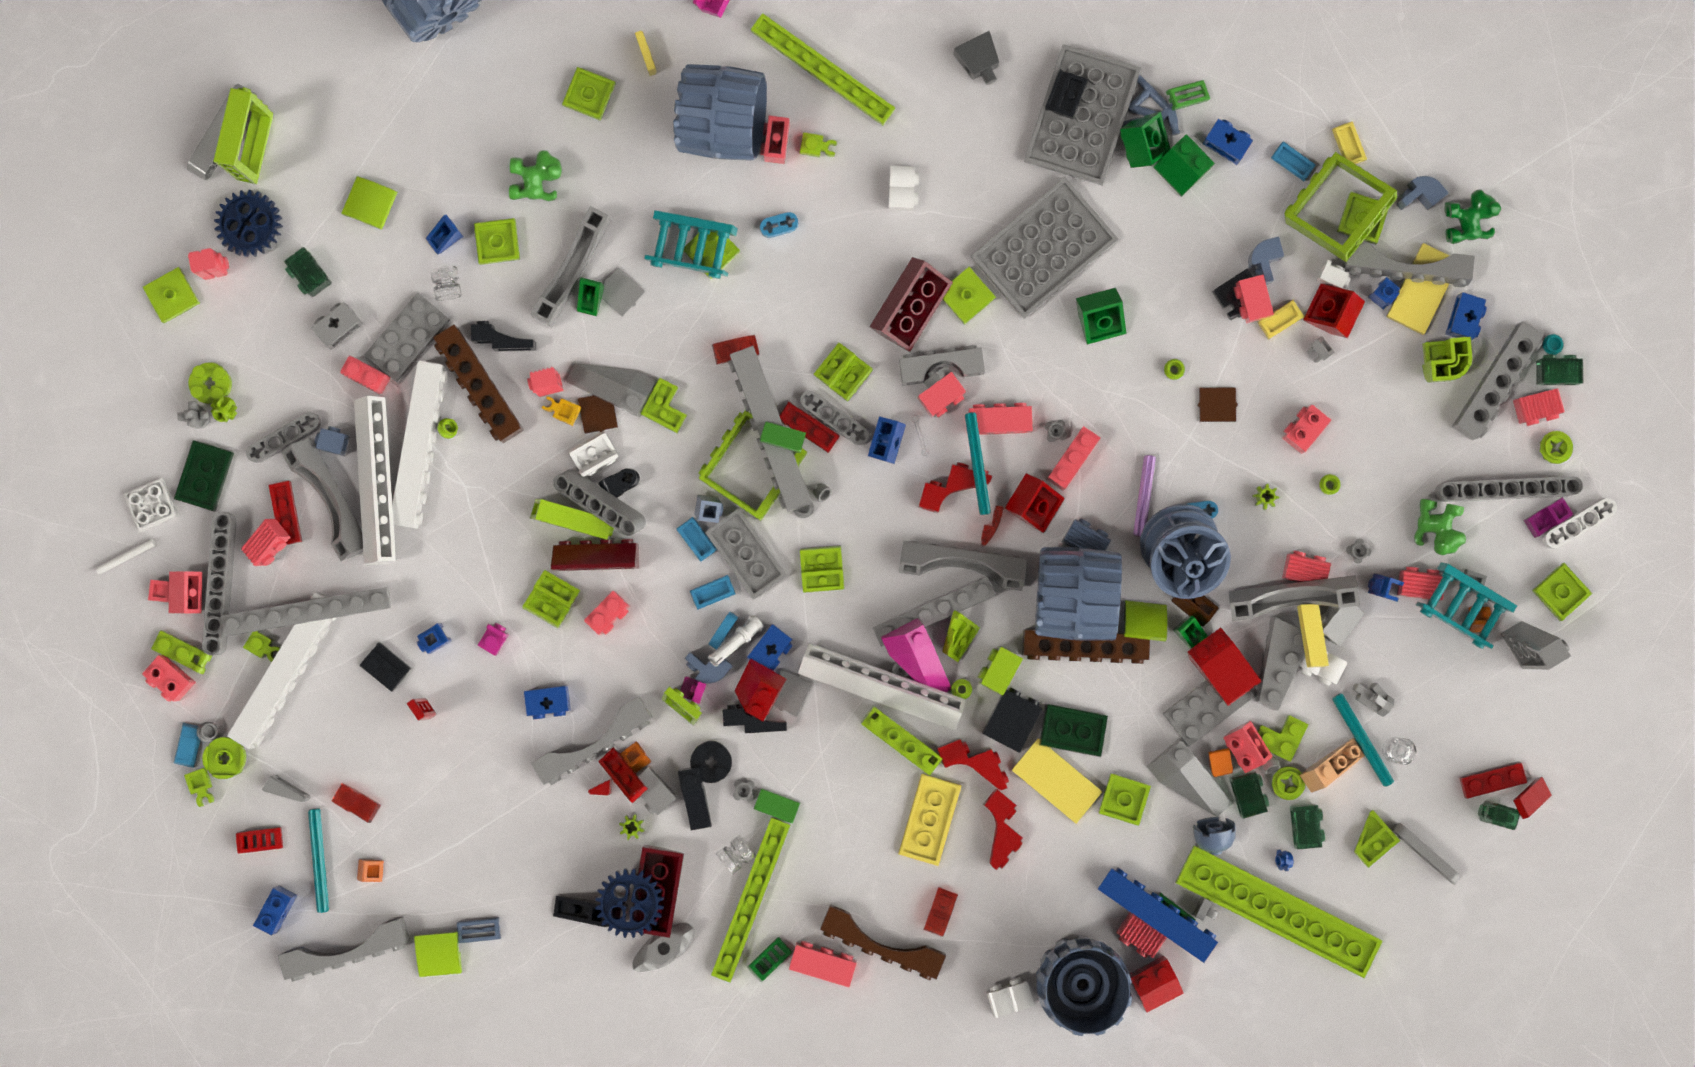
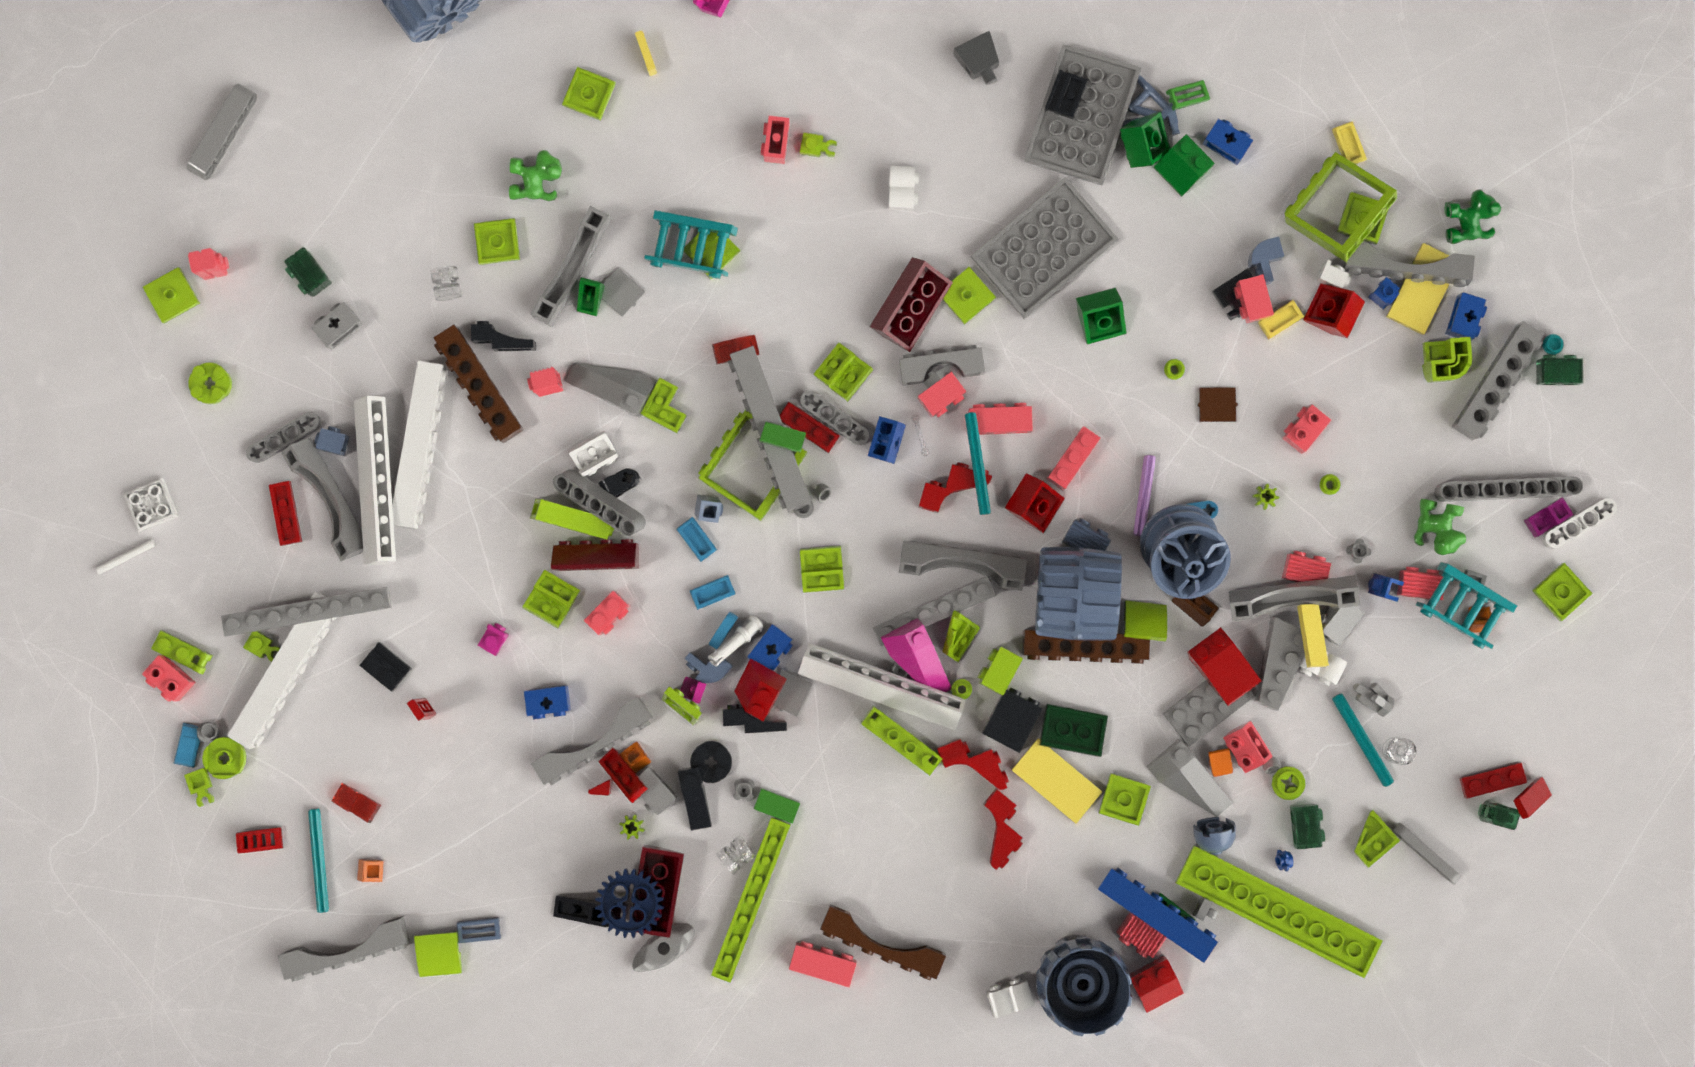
(159, 591): coral plate -> none
(185, 592): coral brick -> none
(195, 416): light grey rock -> none
(203, 475): dark green tile -> none
(215, 573): light grey beam -> none
(223, 409): lime gear -> none
(232, 131): lime window -> none
(233, 213): dark blue gear -> none
(265, 542): coral brick -> none
(275, 910): blue brick -> none
(281, 787): light grey slope -> none
(365, 375): coral brick -> none
(369, 202): lime slope -> none
(407, 337): light grey plate -> none
(439, 634): blue window -> none
(443, 235): blue slope -> none
(451, 426): lime plate -> none
(564, 411): yellow plate -> none
(597, 414): reddish brown piece -> none
(720, 112): sand blue wheel -> none
(746, 553): light grey plate -> none
(756, 972): green slope -> none
(777, 220): dark azure beam -> none
(822, 69): lime plate -> none
(929, 819): light yellow tile -> none
(940, 912): clear red slope -> none
(989, 531): clear red slope -> none
(1061, 434): light grey plate -> none
(1190, 632): green slope -> none
(1249, 794): clear green brick -> none
(1287, 741): lime plate -> none
(1293, 161): dark azure tile -> none
(1322, 348): light grey tile -> none
(1332, 766): light nougat slope -> none
(1426, 189): sand blue brick -> none
(1535, 647): light grey wedge -> none
(1539, 406): coral brick -> none
(1565, 447): lime gear -> none

